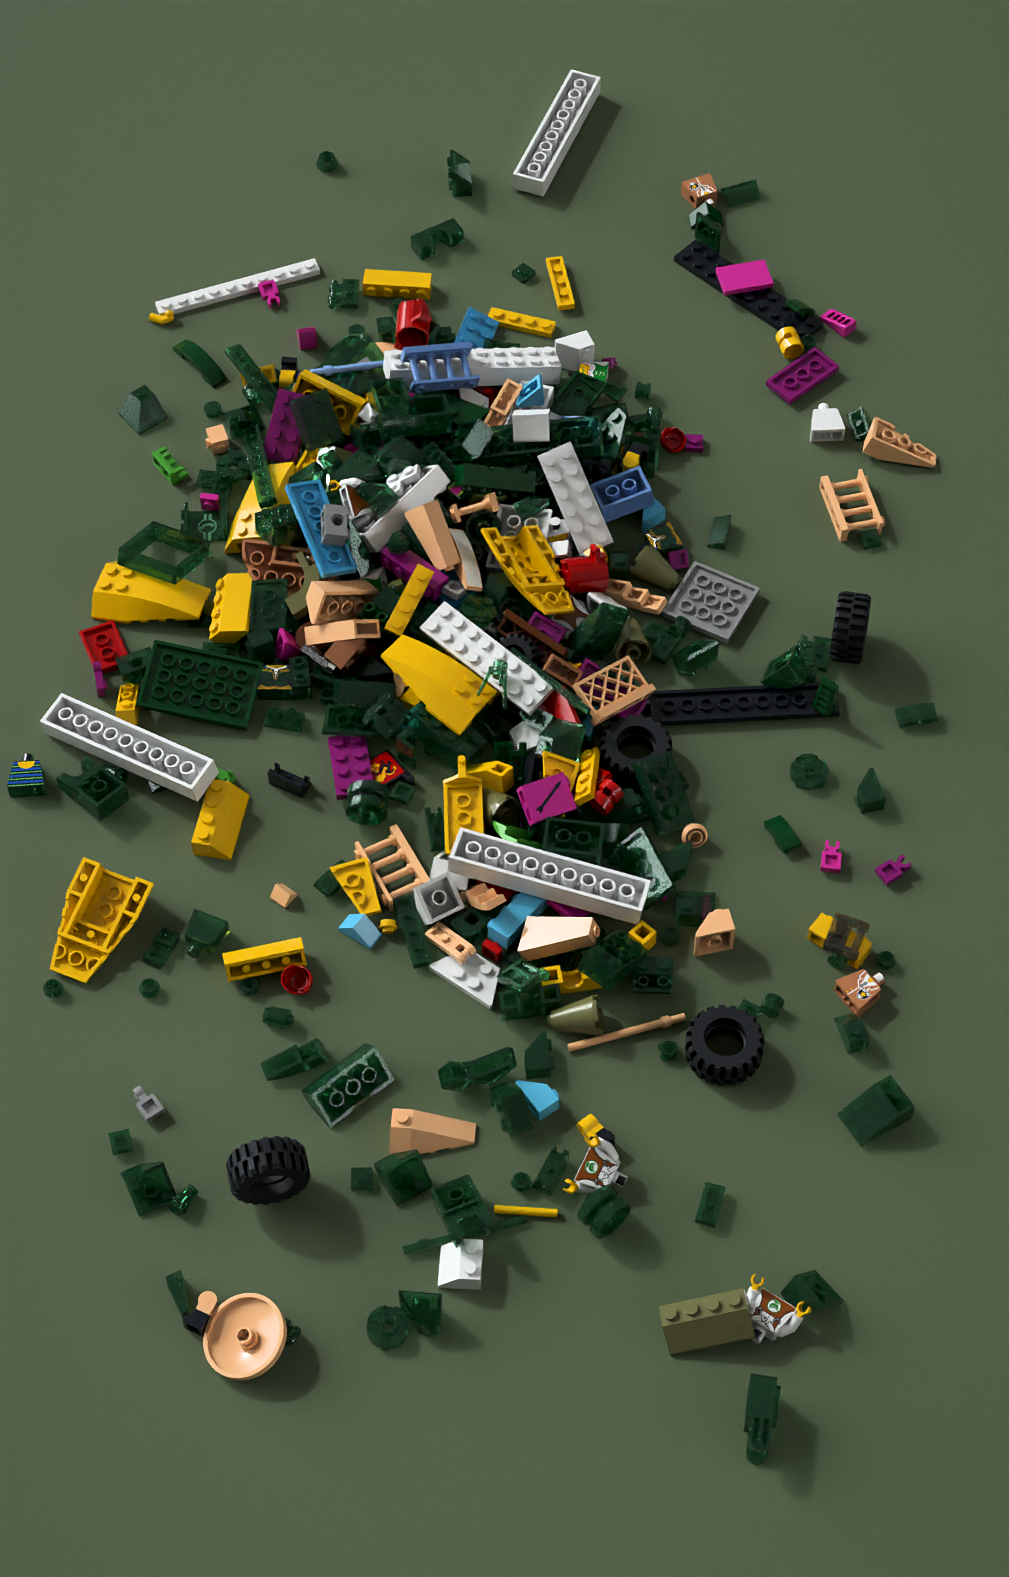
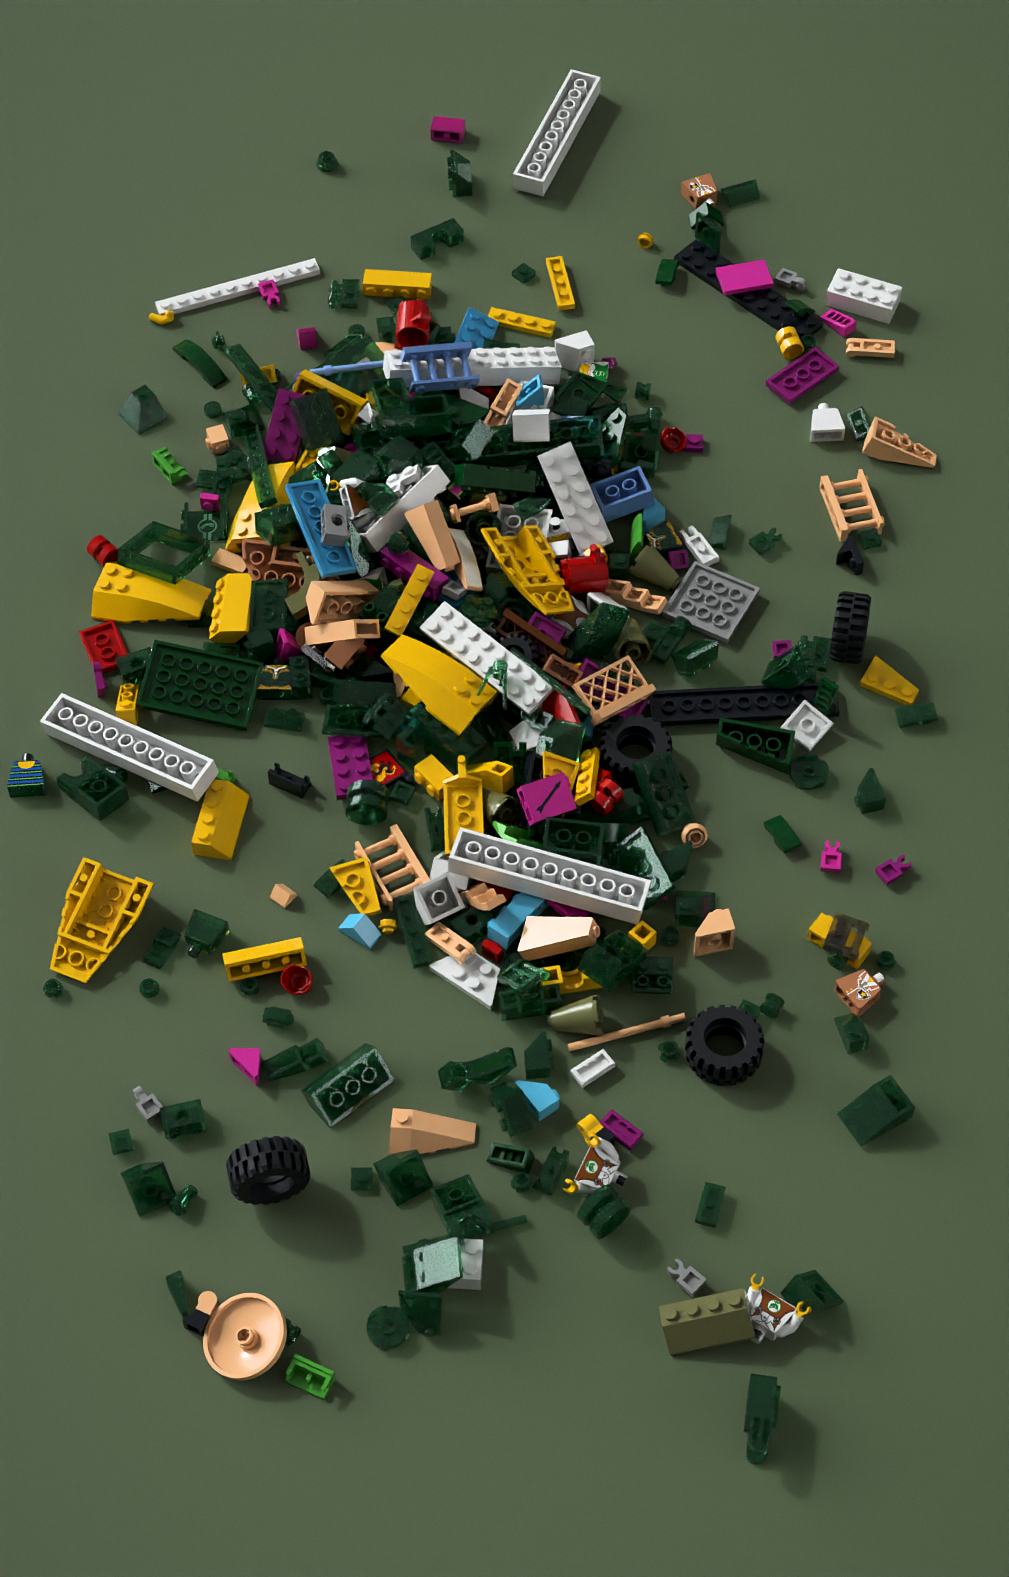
(102, 550): none -> red wheel
(188, 1110): none -> clear green brick
(218, 341): none -> clear green plate
(229, 561): none -> light nougat tile
(248, 1061): none -> dark pink slope
(288, 372): leg -> none
(310, 1376): none -> bright green hinge
(431, 775): none -> yellow brick
(433, 1266): none -> clear green slope
(447, 129): none -> dark pink brick
(519, 1165): none -> dark green slope
(528, 1211): yellow bar -> none
(592, 1068): none -> white plate
(623, 1130): none -> magenta plate
(636, 453): leg -> none
(636, 538): none -> bright green slope
(645, 240): none -> yellow plate
(666, 272): none -> dark green slope
(688, 1279): none -> light grey plate
(699, 546): none -> white hinge
(757, 742): none -> dark green wedge
(763, 542): none -> clear green plate
(780, 647): none -> magenta plate
(789, 278): none -> light grey plate
(808, 725): none -> white plate
(850, 554): none -> black slope
(863, 296): none -> white brick
(870, 347): none -> light nougat plate
(888, 683): none -> yellow wing

